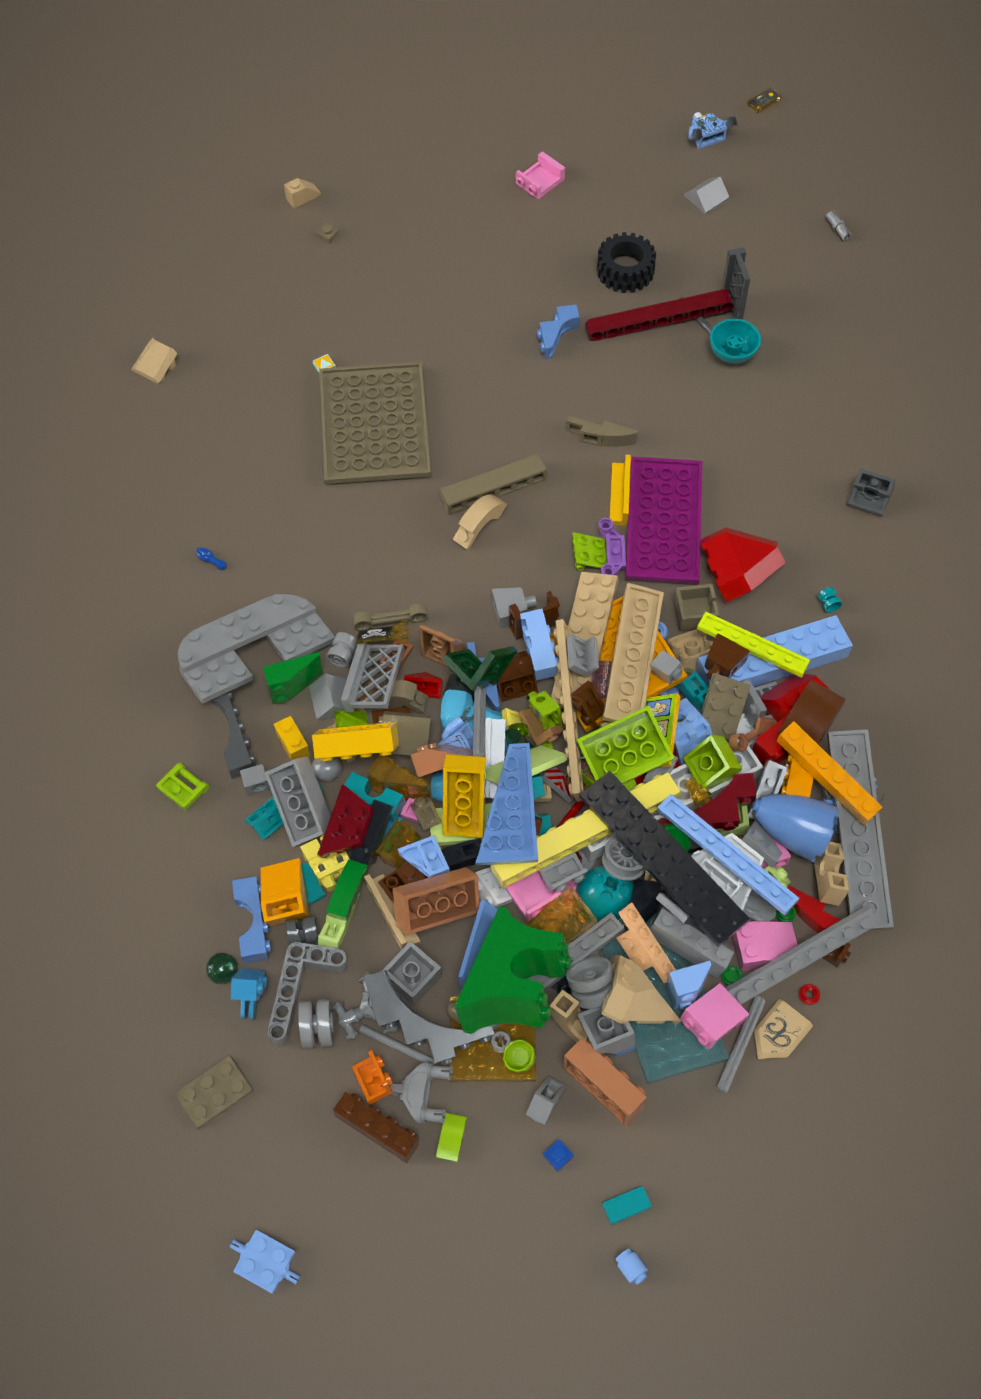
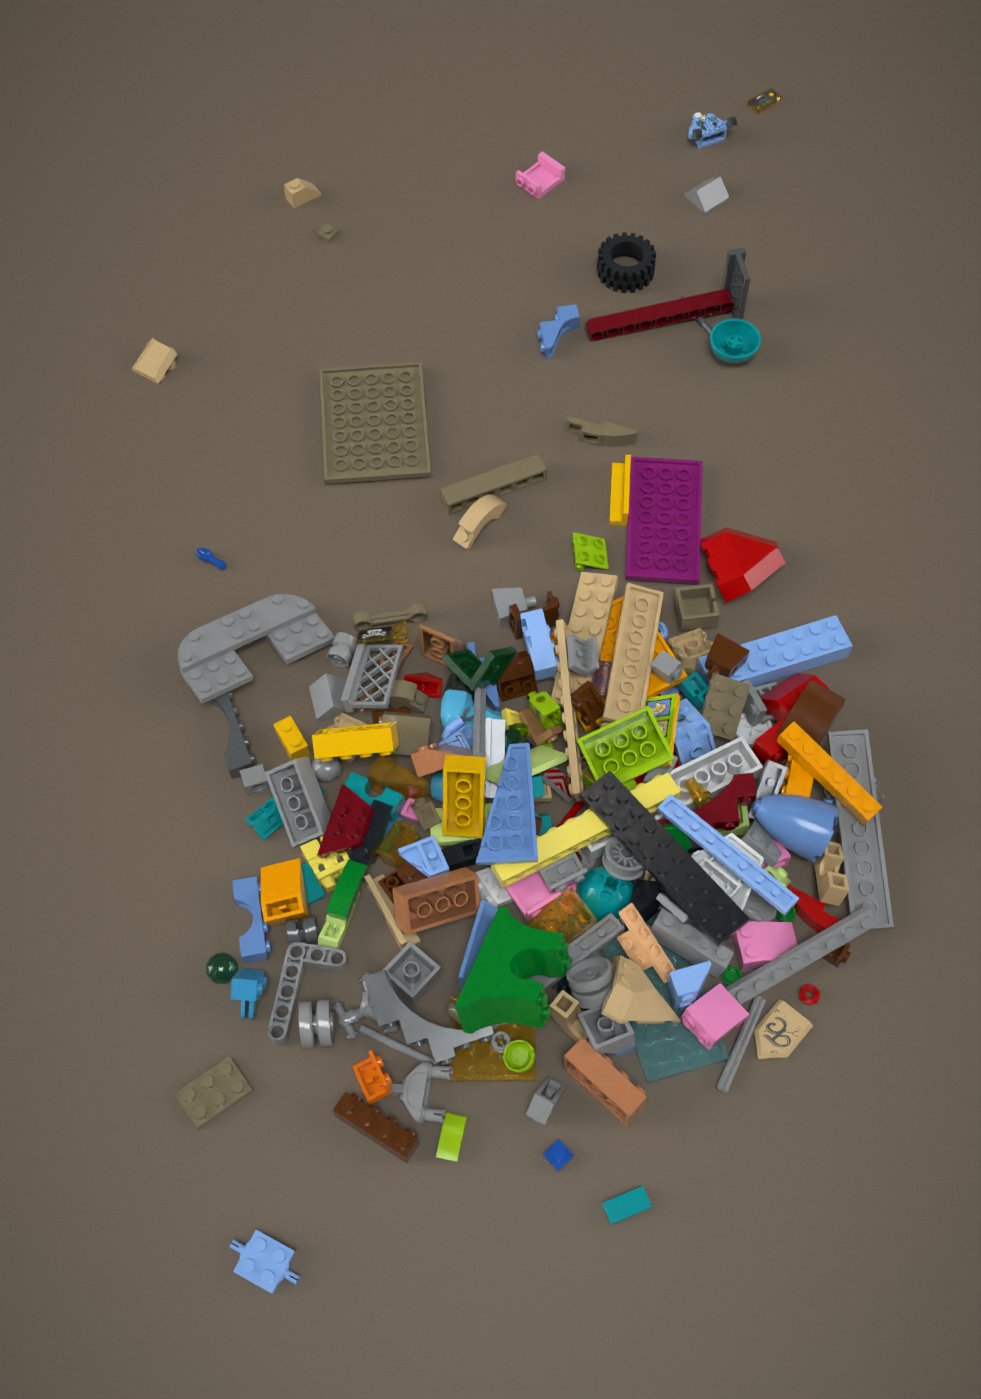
(179, 791): lime plate -> none
(292, 676): green slope -> none
(323, 362): tile -> none
(354, 718): clear neon green piece -> none
(614, 548): medium lavender plate -> none
(631, 1267): light blue brick -> none
(712, 761): lime slope -> none
(757, 645): neon yellow tile -> none
(761, 727): nougat piece -> none
(830, 600): teal wheel -> none
(838, 225): light grey pin -> none
(871, 492): dark grey brick -> none

